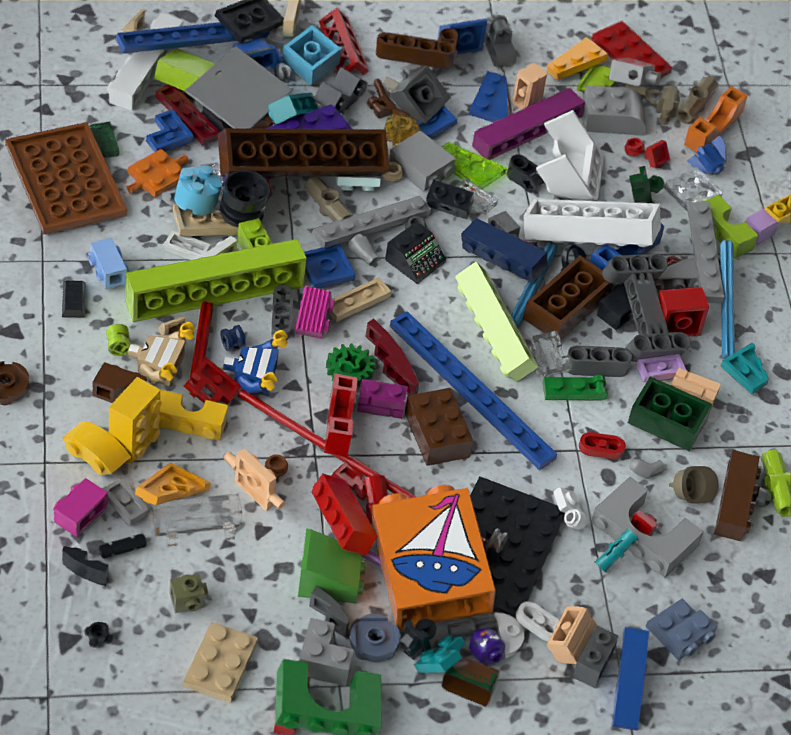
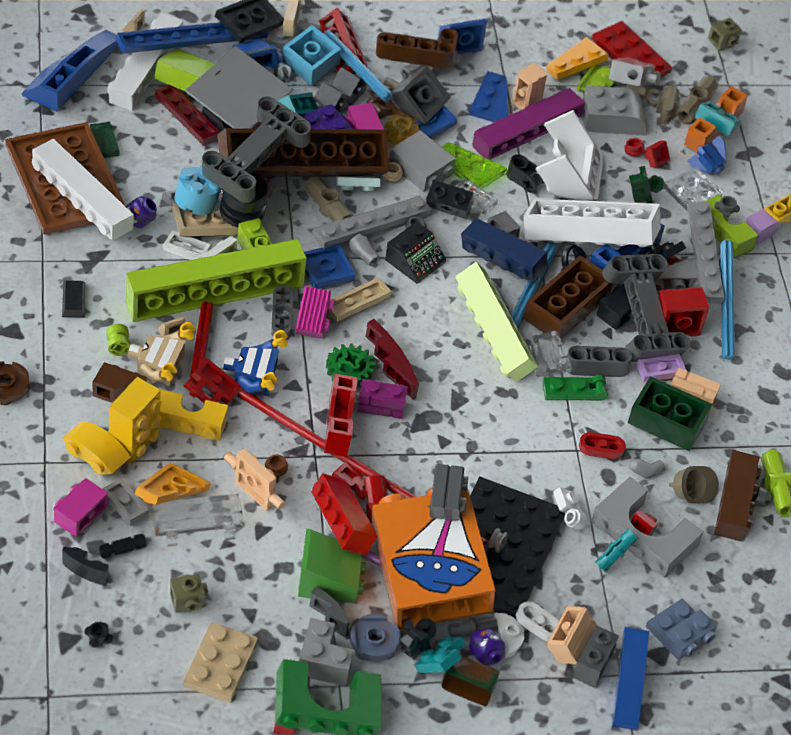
(64, 77): none -> blue wedge
(82, 189): none -> white brick
(108, 263): light blue brick -> none
(143, 210): none -> dark purple head
(156, 173): orange plate -> none
(172, 132): blue plate -> none
(232, 337): dark blue wheel -> none
(276, 126): none -> dark grey beam
(363, 117): none -> dark pink brick
(374, 83): none -> dark azure axle
(438, 426): reddish brown piece -> none
(447, 492): none -> dark grey brick
(473, 390): blue plate -> none
(499, 43): dark grey piece -> none
(667, 249): none -> black slope
(724, 34): none -> olive brick
(724, 121): none -> teal slope
(727, 206): none -> dark grey plate
(746, 369): teal wing -> none

